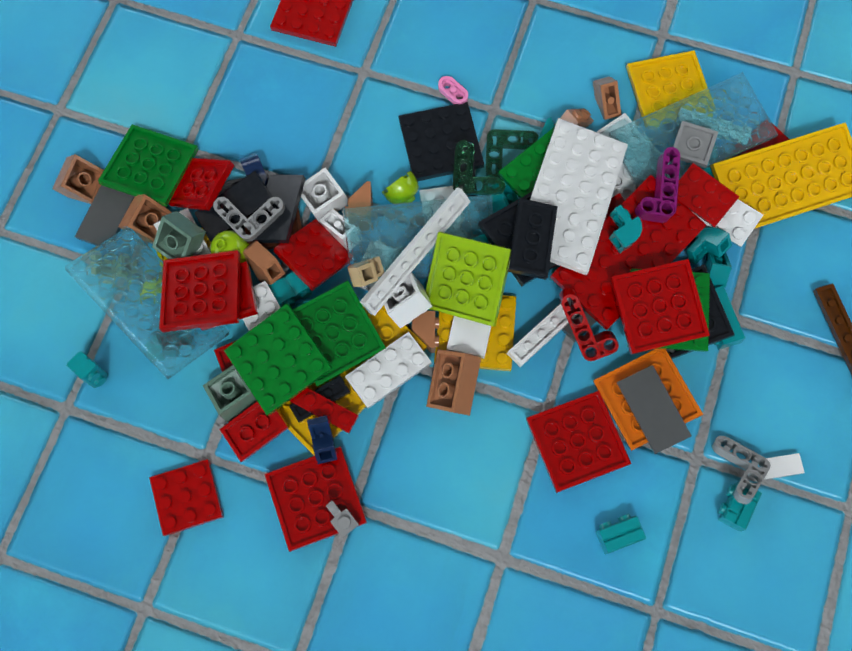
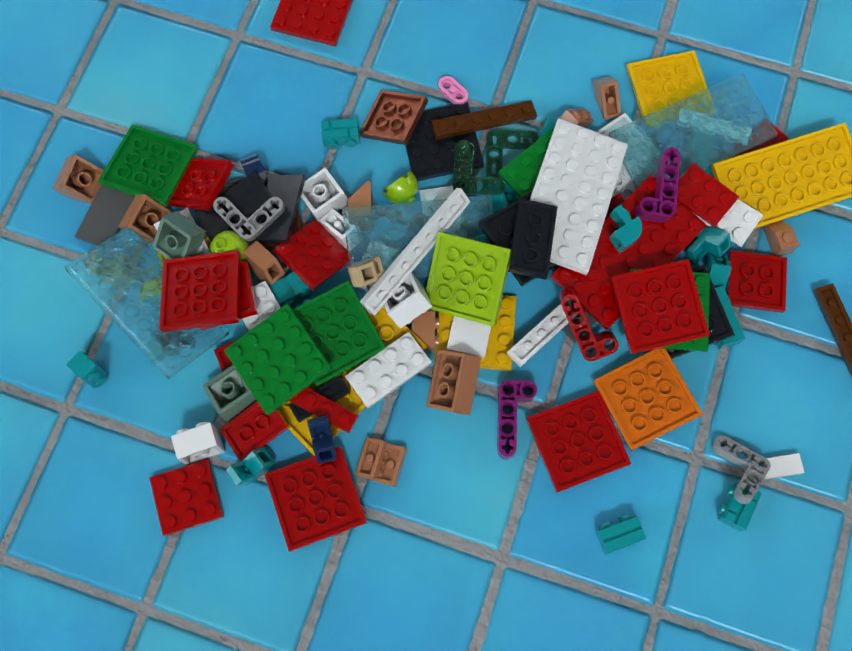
(197, 443): none -> white brick
(251, 468): none -> teal brick
(340, 133): none -> teal brick
(343, 521): light grey plate -> none
(381, 462): none -> nougat slope
(393, 117): none -> copper plate
(483, 119): none -> reddish brown plate
(511, 419): none -> magenta beam
(653, 409): dark grey tile -> none
(695, 143): light grey plate -> none
(757, 281): none -> red plate
(781, 238): none -> nougat slope

